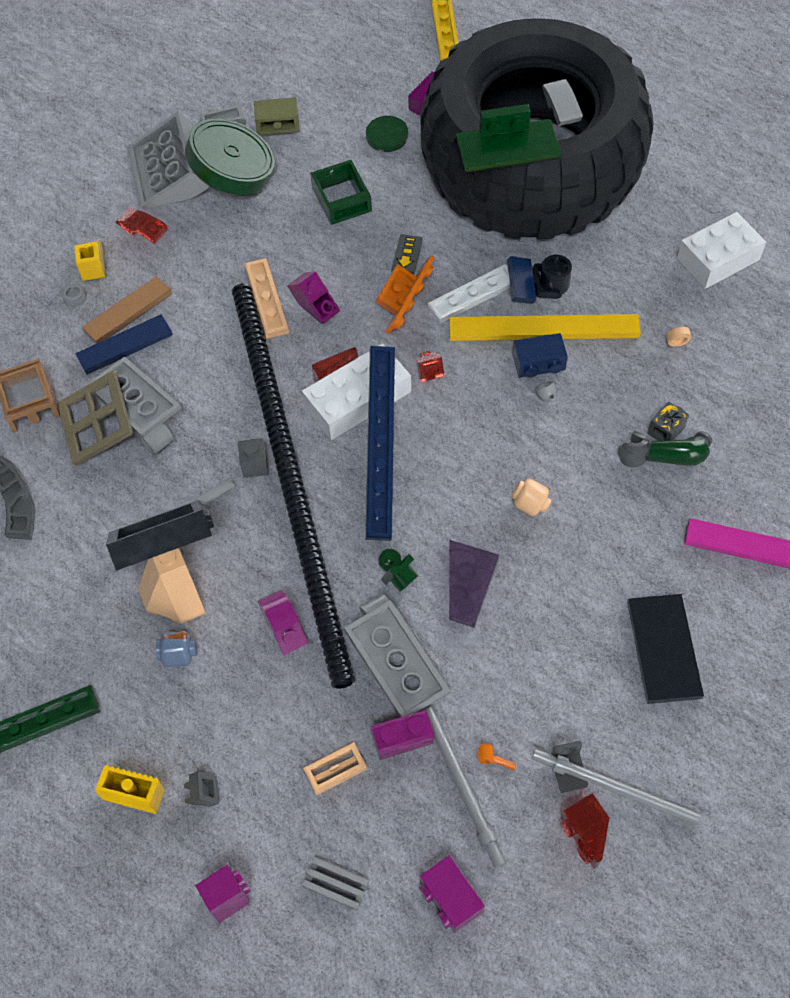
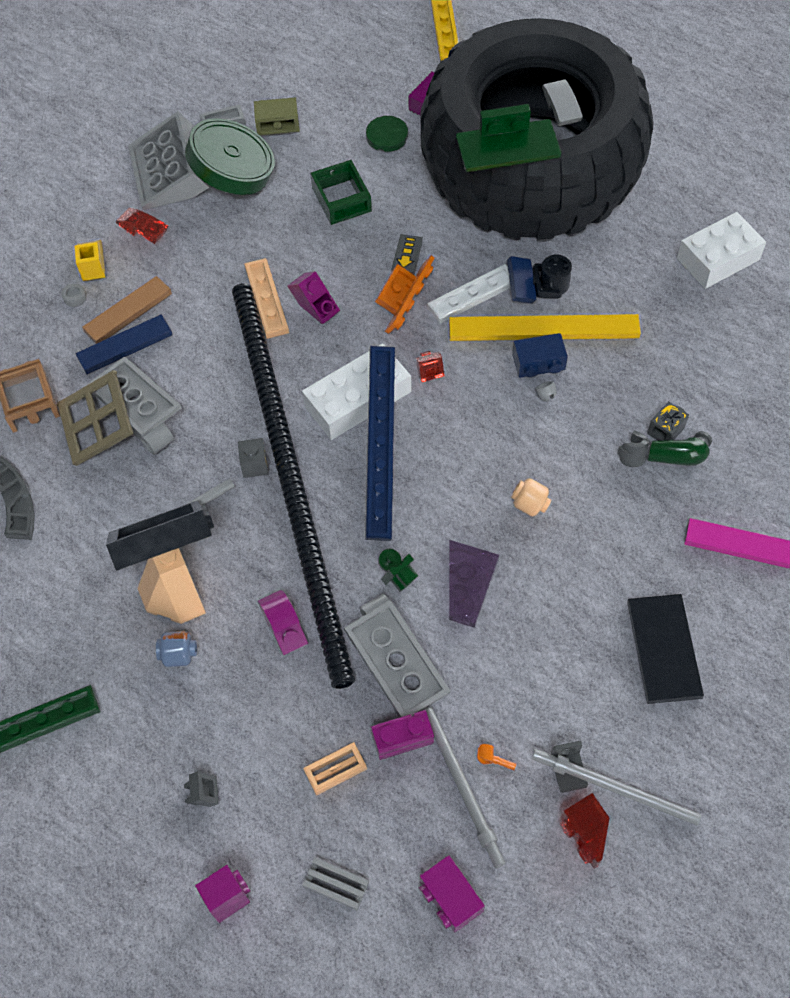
(130, 789): yellow brick -> none
(329, 365): clear red slope -> none
(678, 336): light nougat tile -> none

